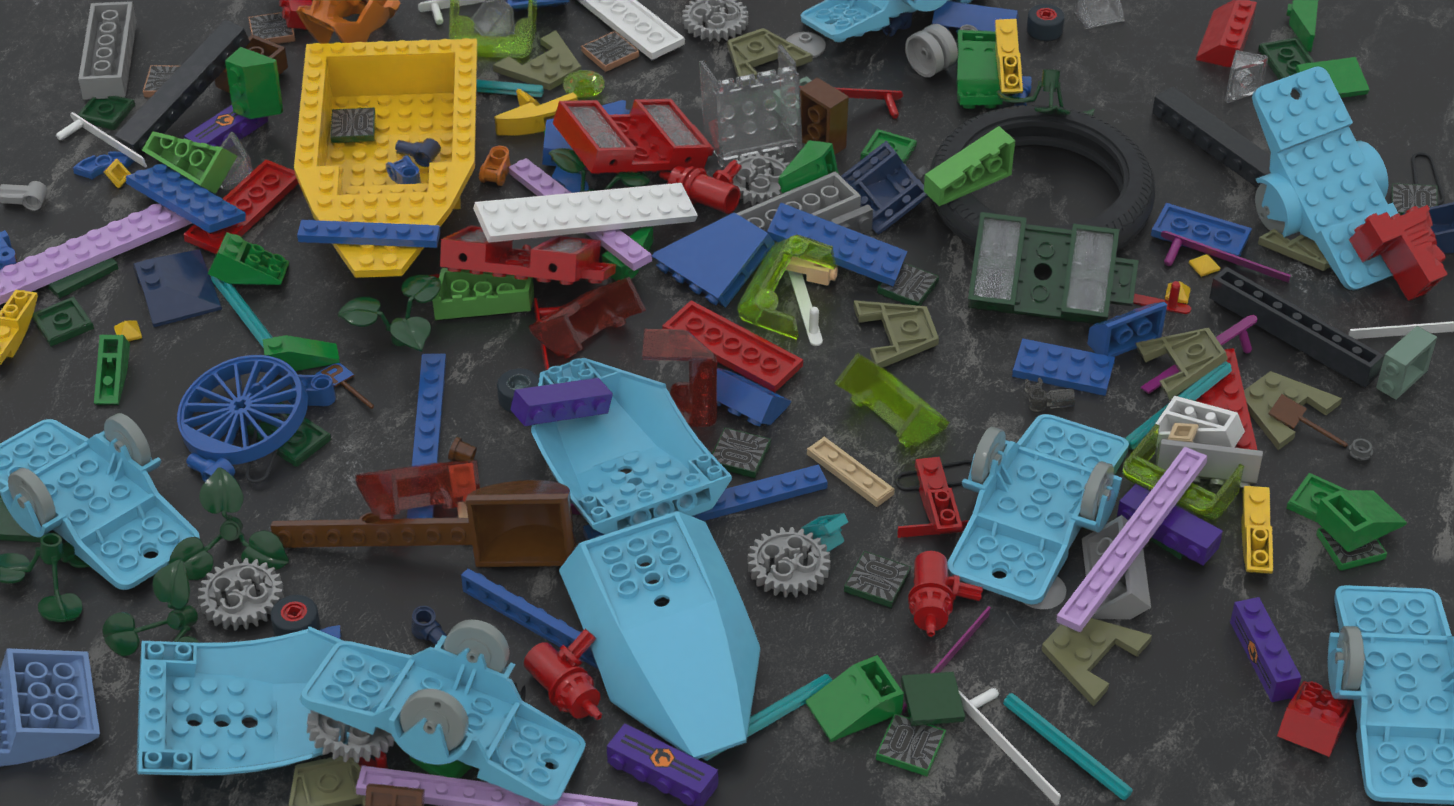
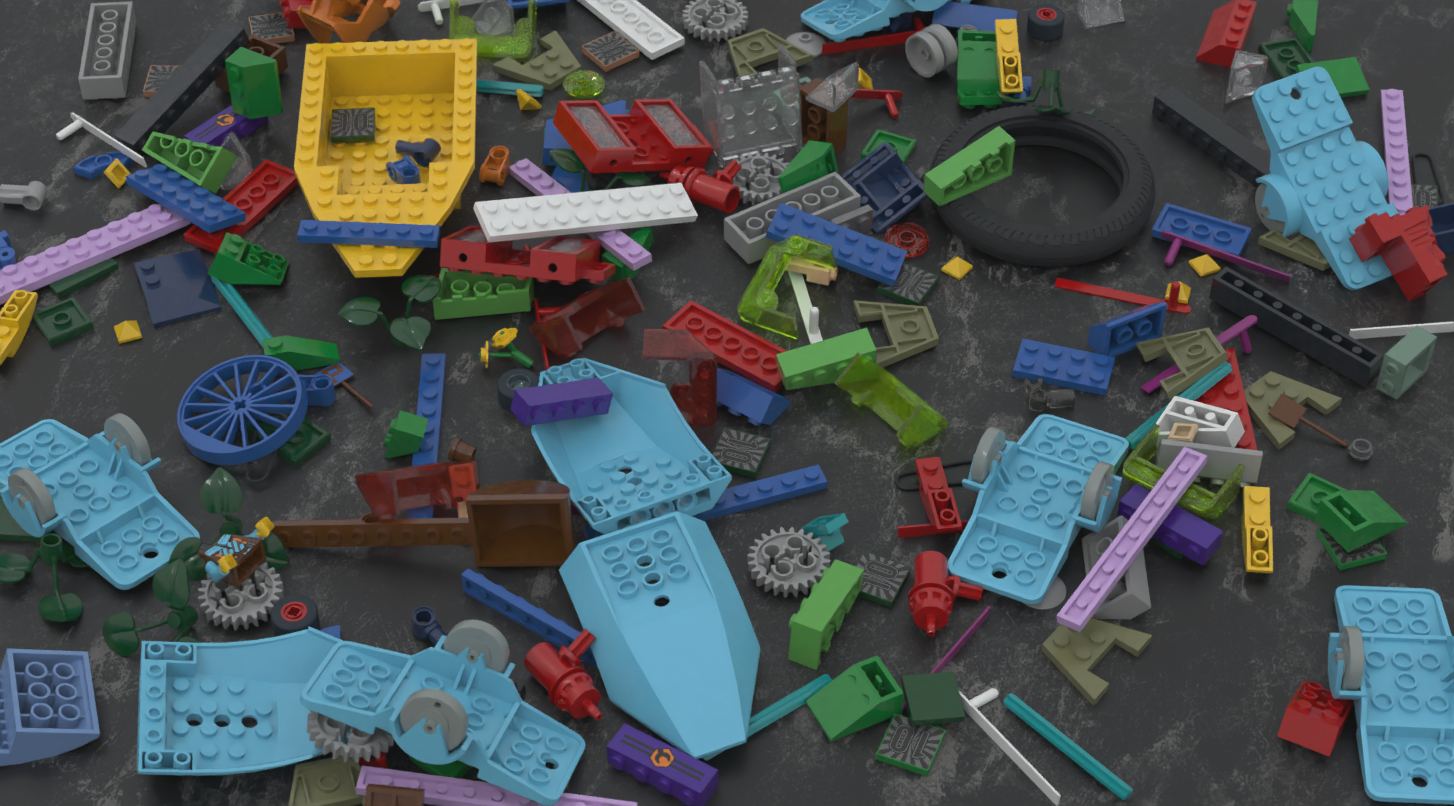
(107, 111): dark green tile -> none
(111, 369): green slope -> none
(208, 466): blue pin -> none
(236, 556): none -> torso
(404, 434): none -> green slope
(501, 340): none -> plant
(528, 117): yellow slope -> none
(716, 257): blue slope -> none
(823, 360): none -> bright green wedge
(823, 613): none -> bright green wedge
(836, 88): none -> clear slope
(850, 471): tan tile -> none
(864, 80): none -> yellow slope
(870, 42): none -> red piece
(918, 238): none -> clear red tile
(957, 267): none -> yellow slope
(1082, 265): piece -> none
(1265, 649): dark purple brick -> none
(1396, 150): none -> lavender plate

